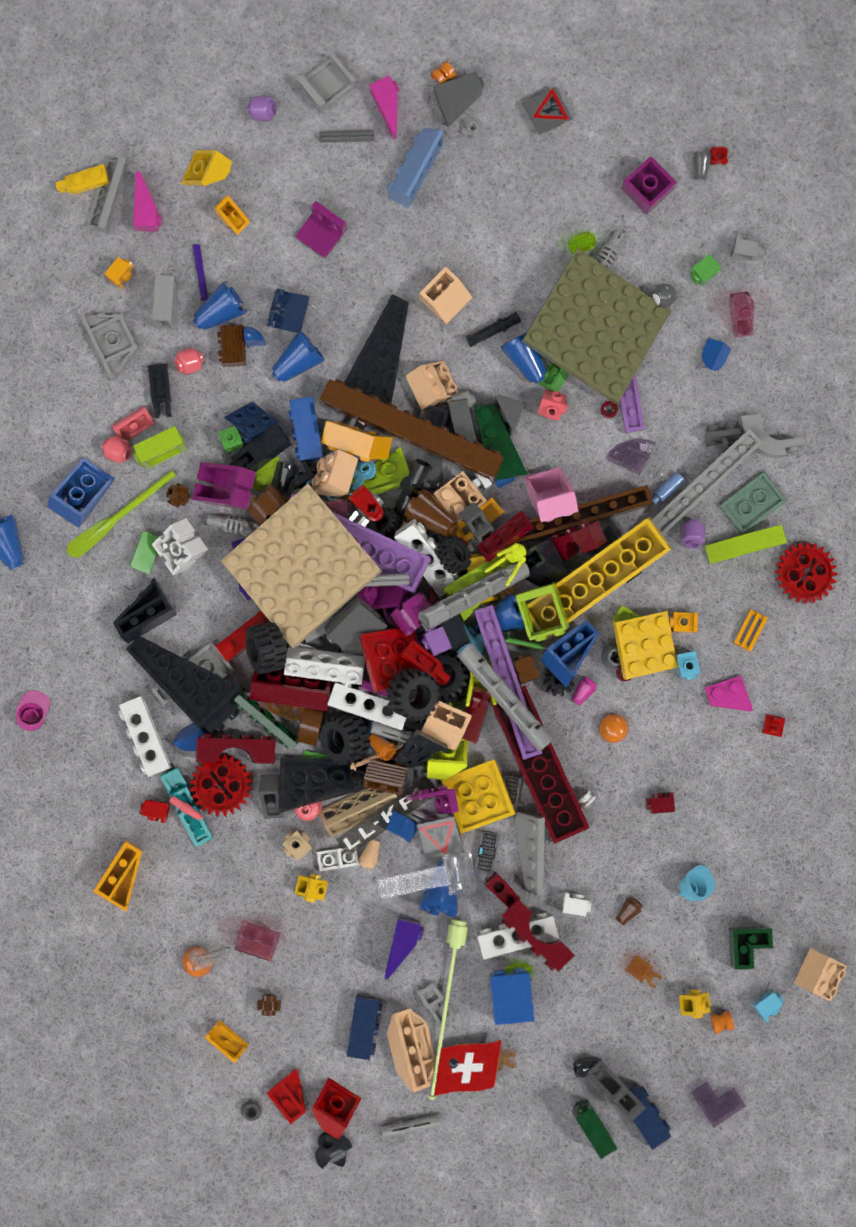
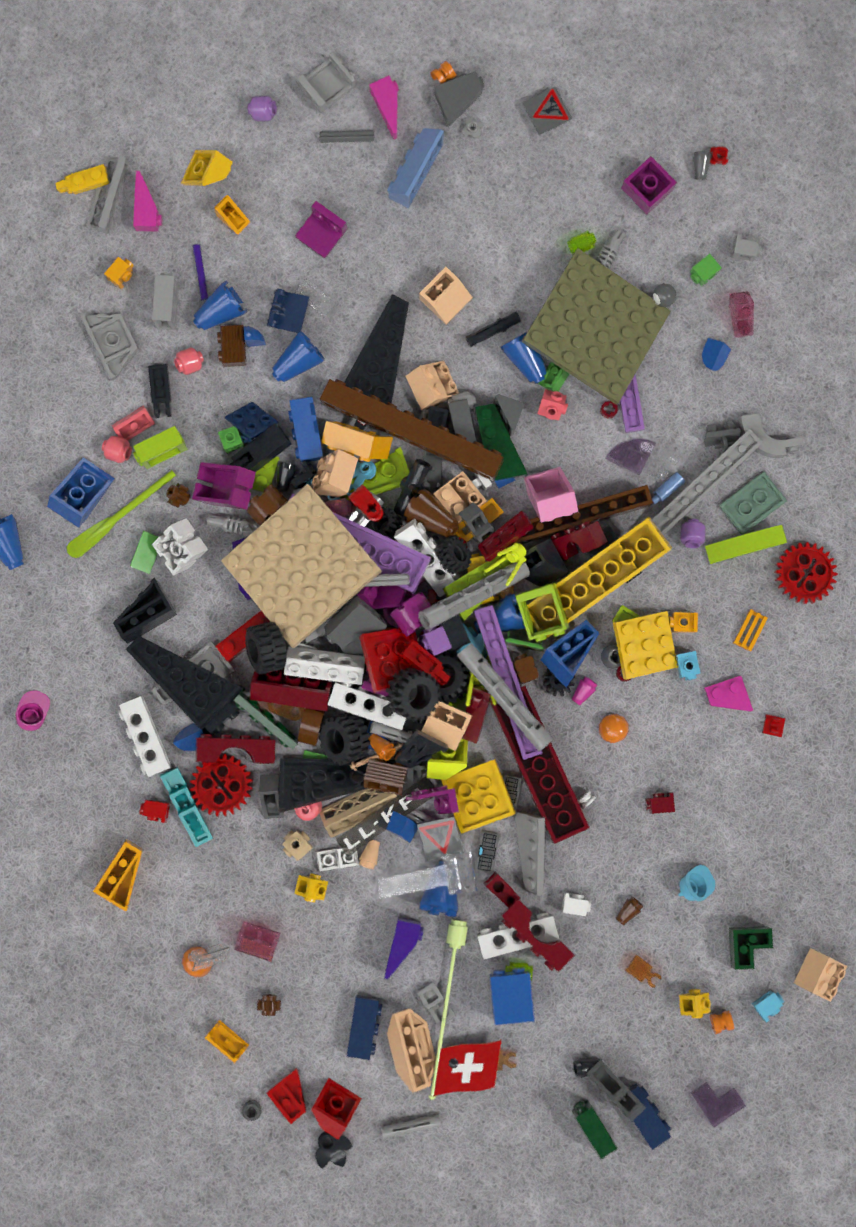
(186, 808): coral piece -> none

